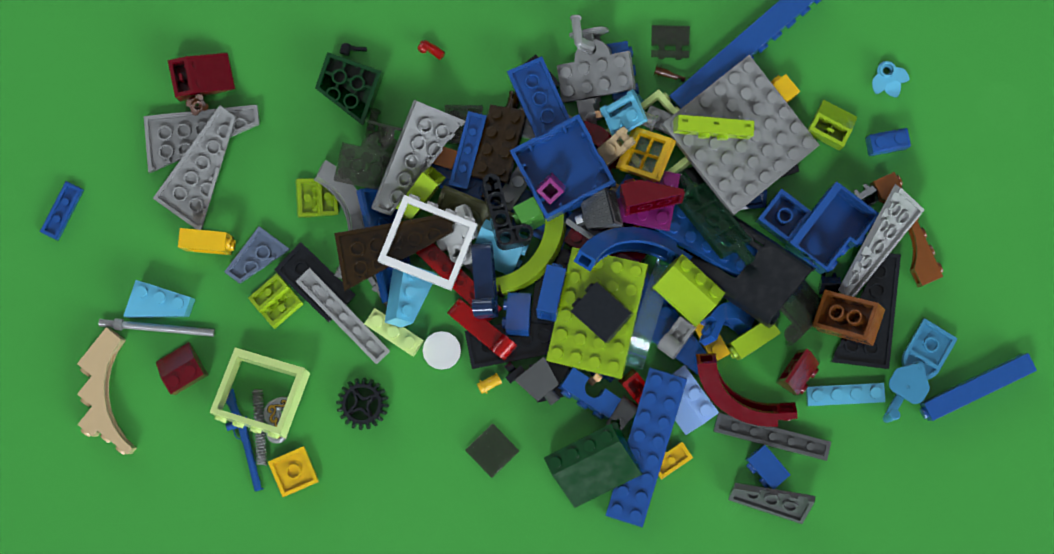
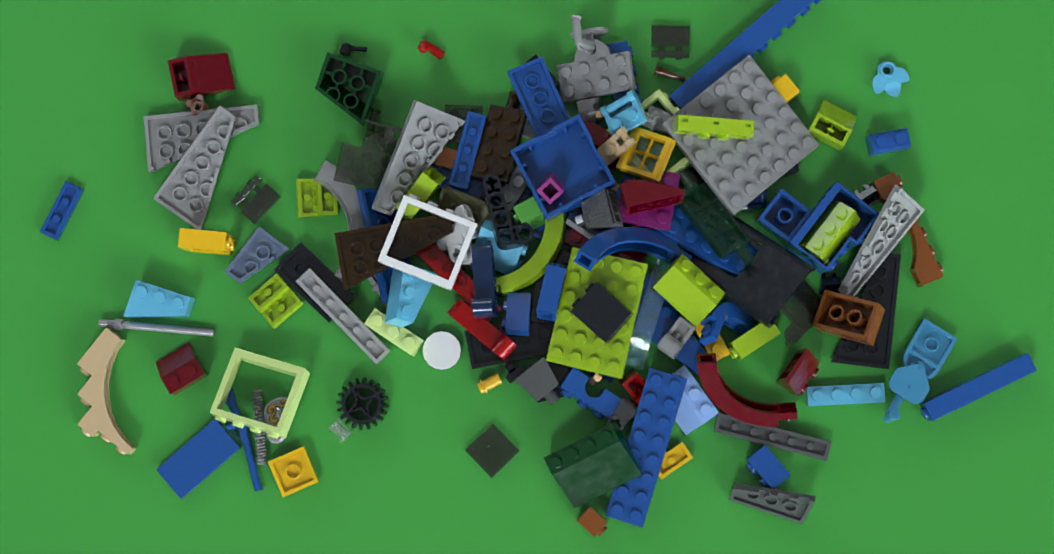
(198, 458): none -> blue tile
(260, 203): none -> clear smoke plate
(340, 430): none -> clear bush
(592, 522): none -> dark orange brick
(830, 231): none -> lime slope

